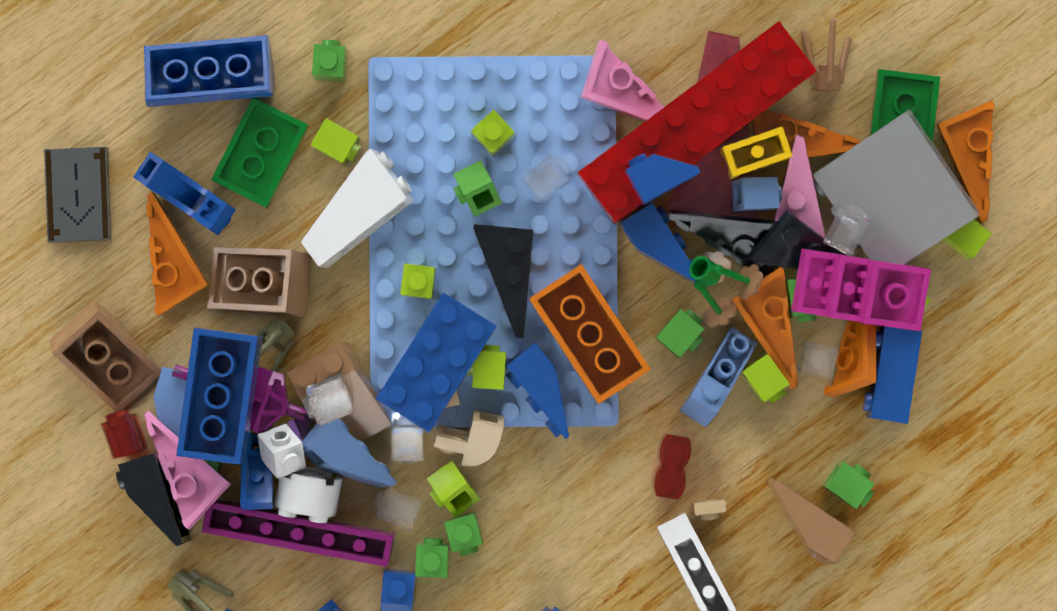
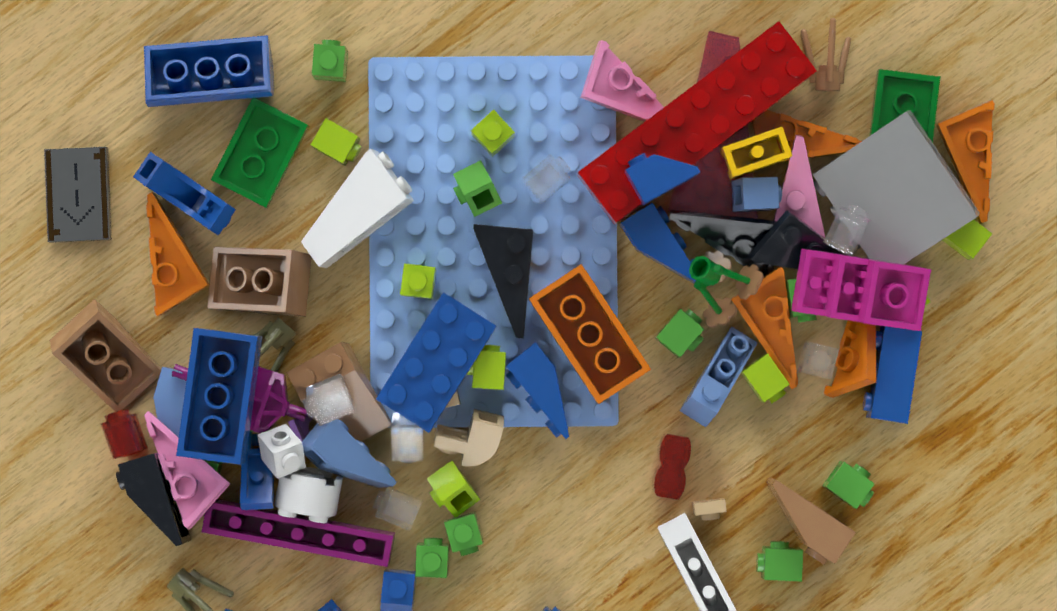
(780, 562): none -> bright green brick

